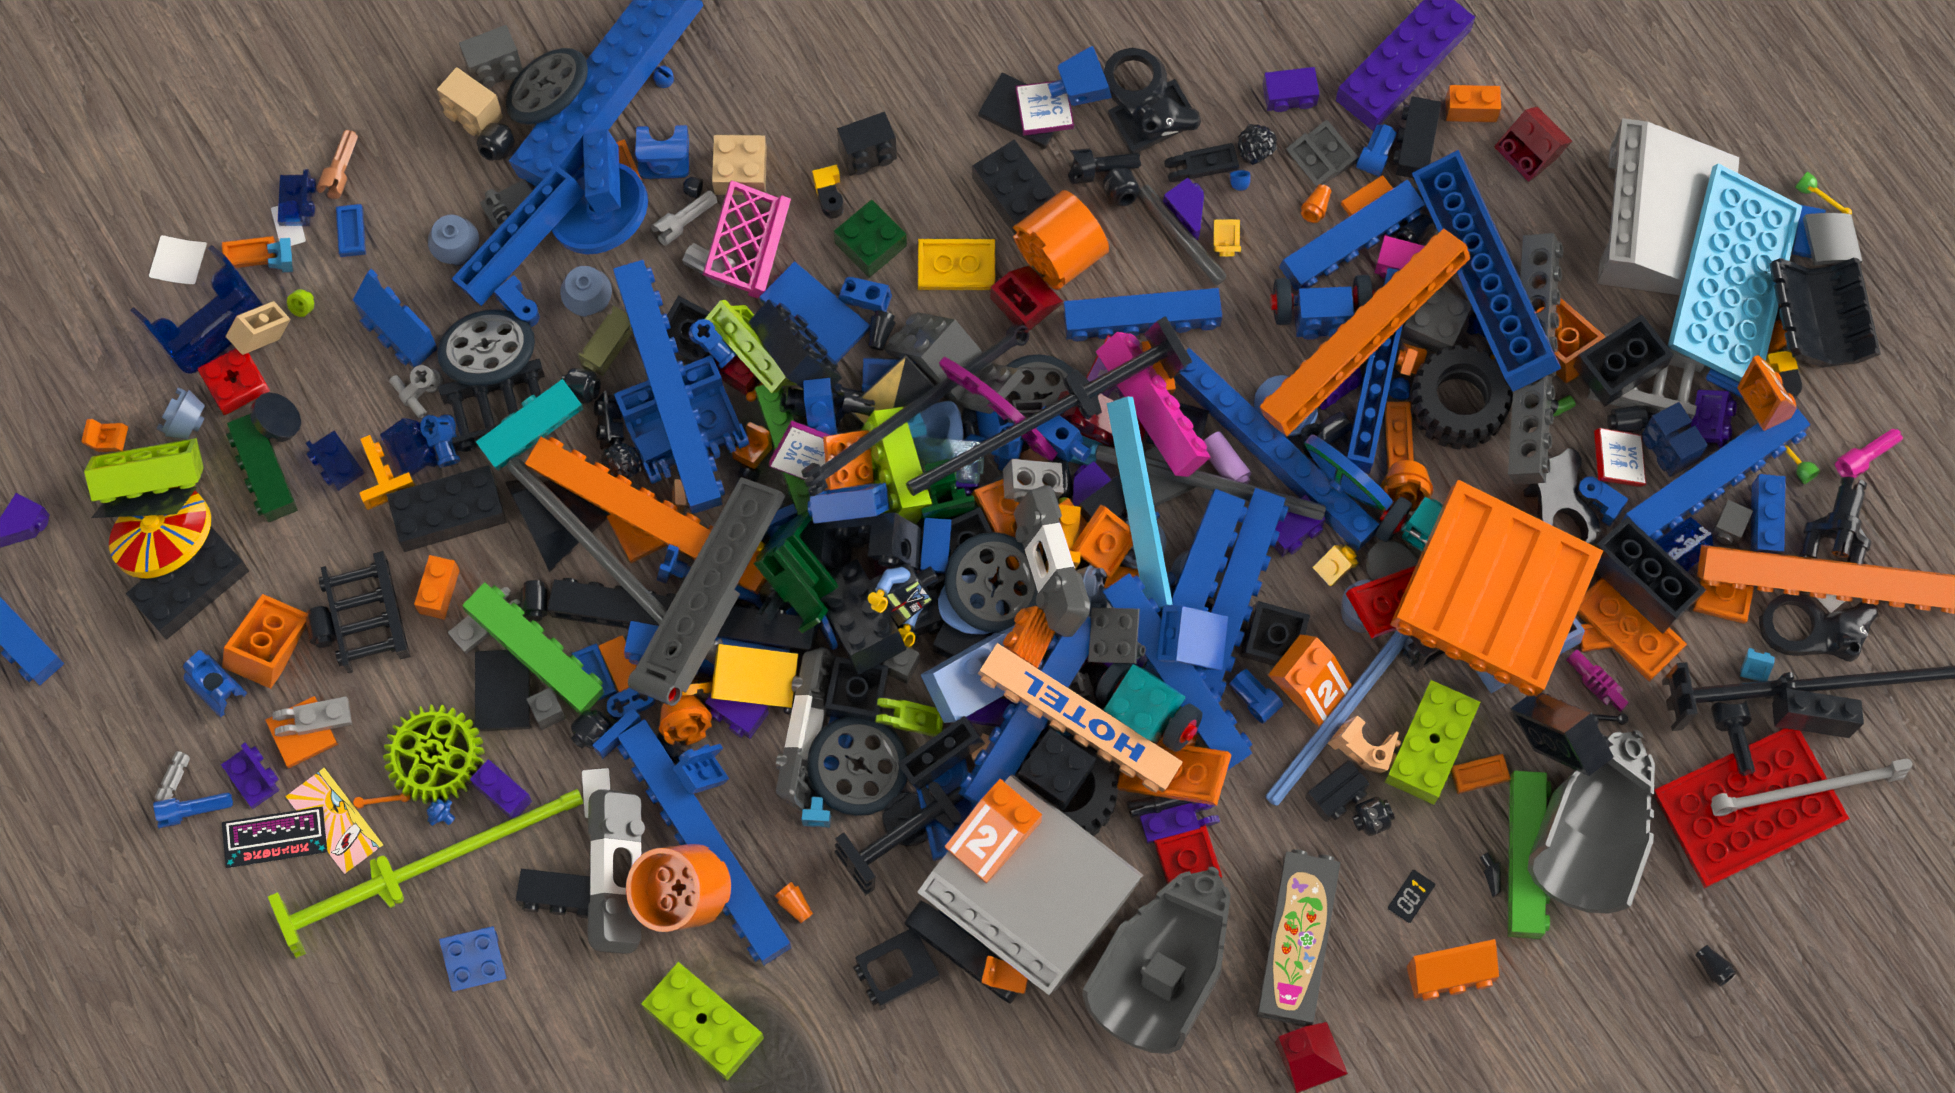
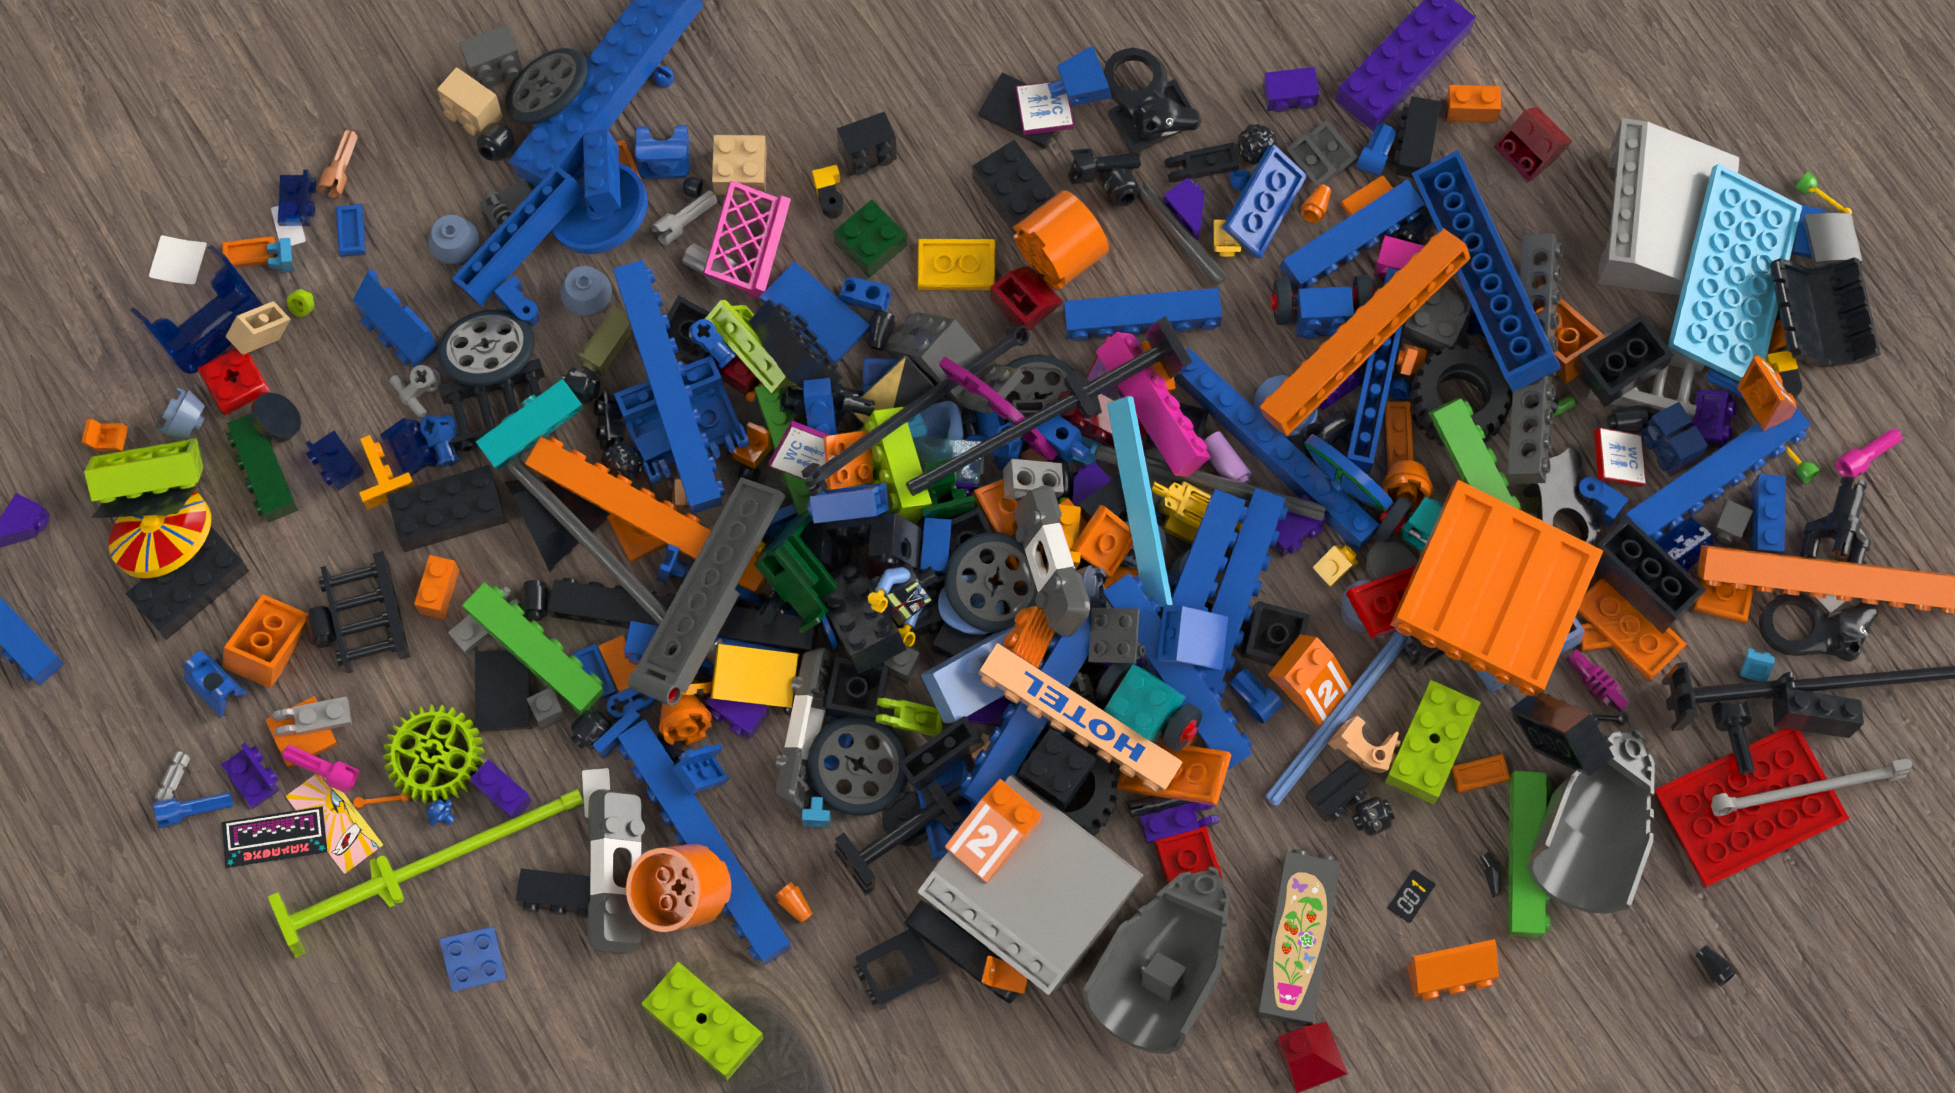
(337, 775): none -> dark pink piece
(1184, 509): none -> yellow piece
(1264, 201): none -> tile
(1467, 450): none -> bright green brick

